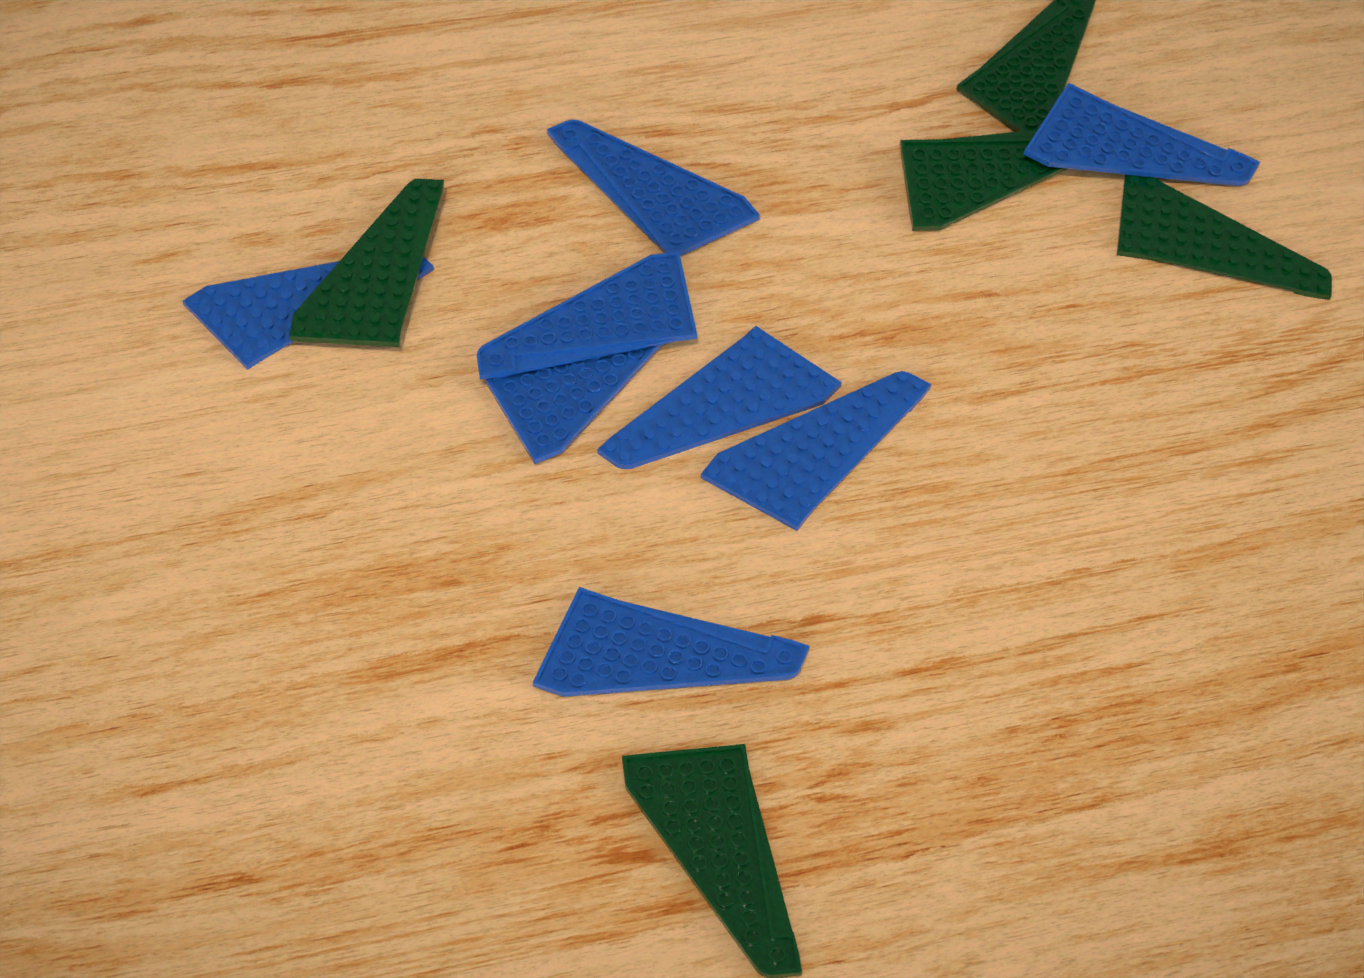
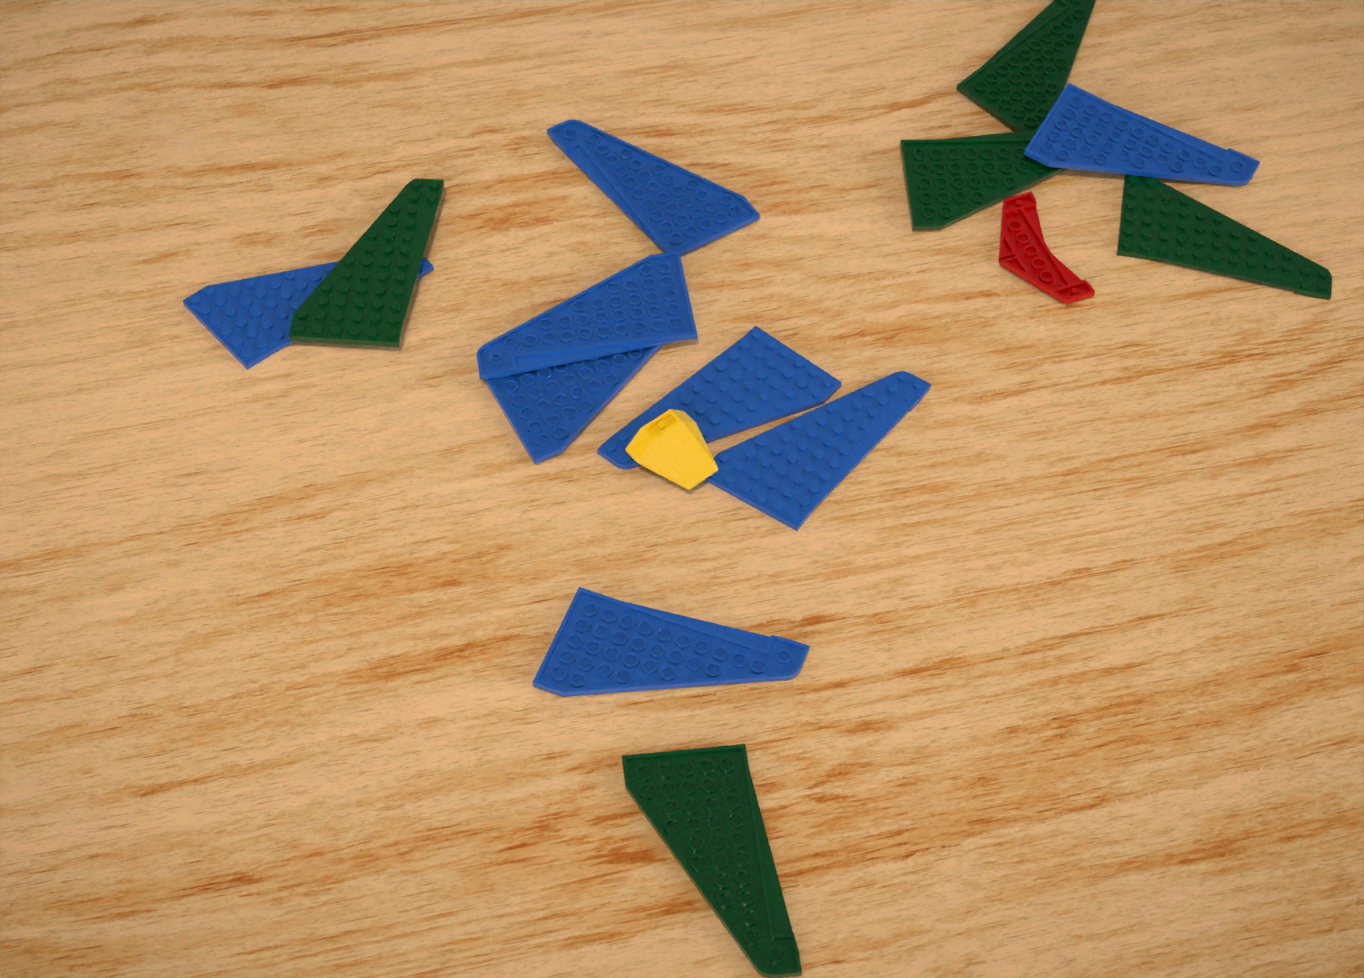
(673, 449): none -> yellow wedge
(1028, 256): none -> red wing

